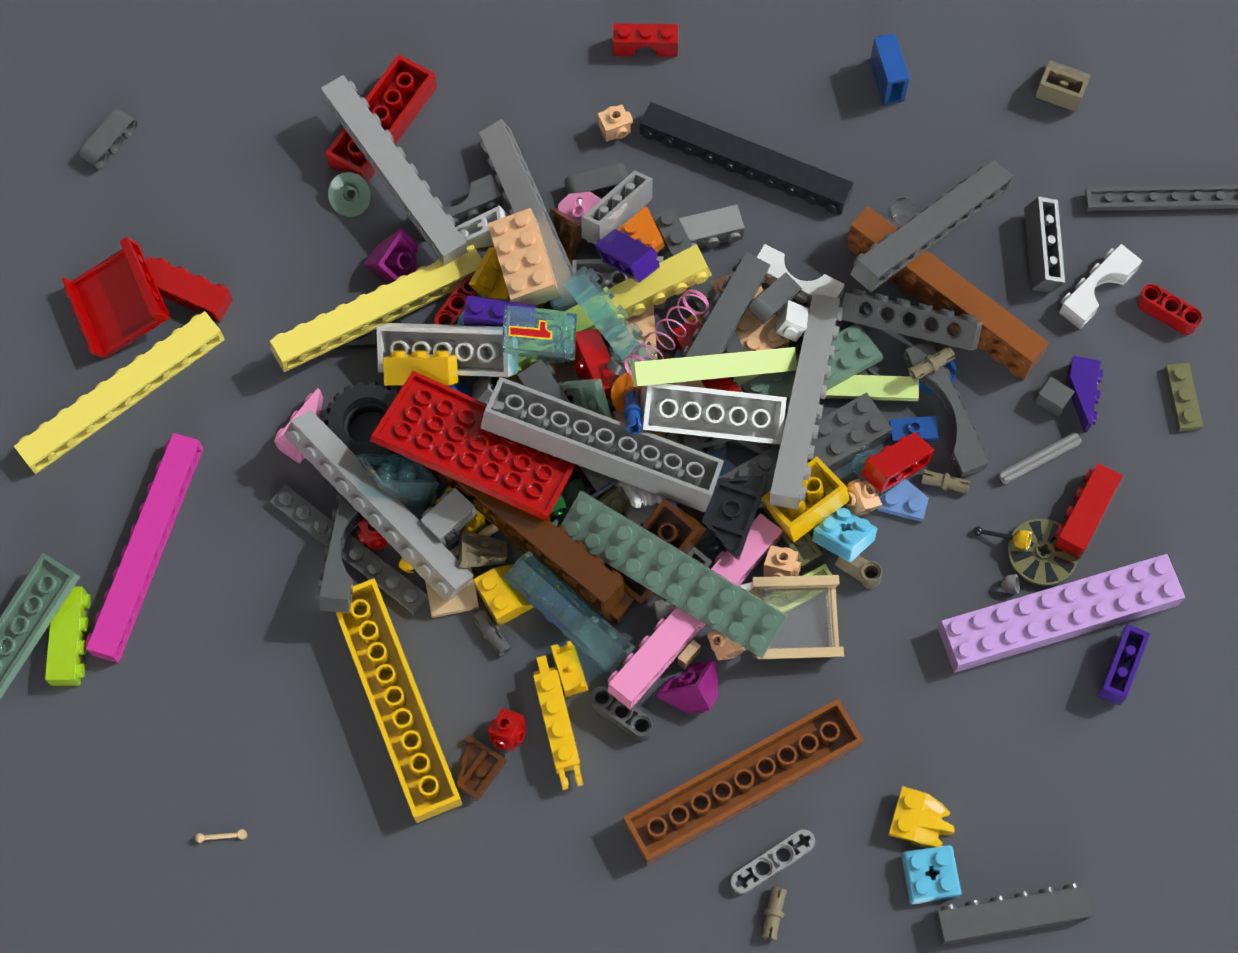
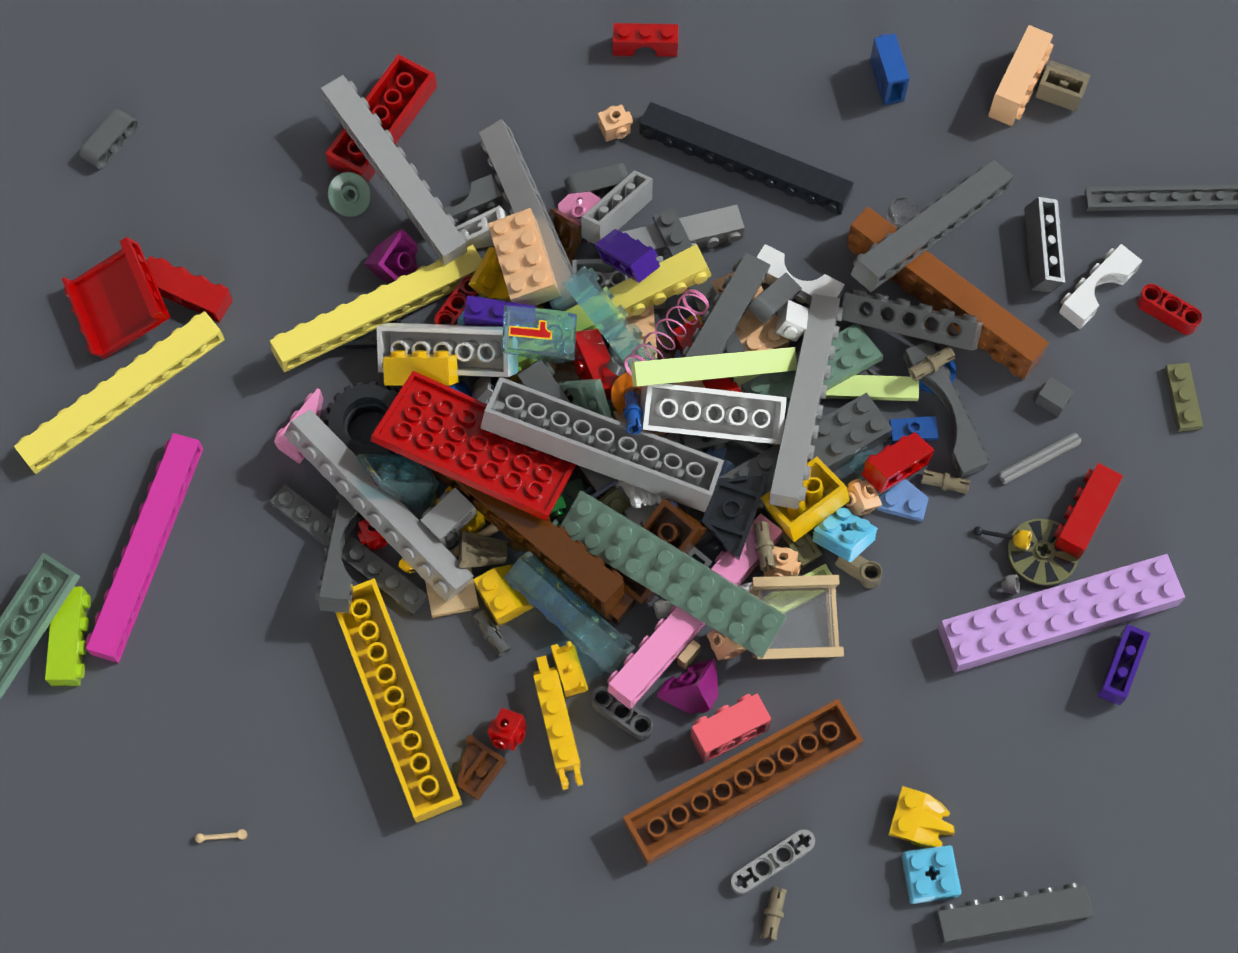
(643, 228): orange wing -> none
(730, 727): none -> coral brick
(764, 546): none -> dark tan pin
(1021, 76): none -> light nougat brick
(1083, 379): dark purple slope -> none

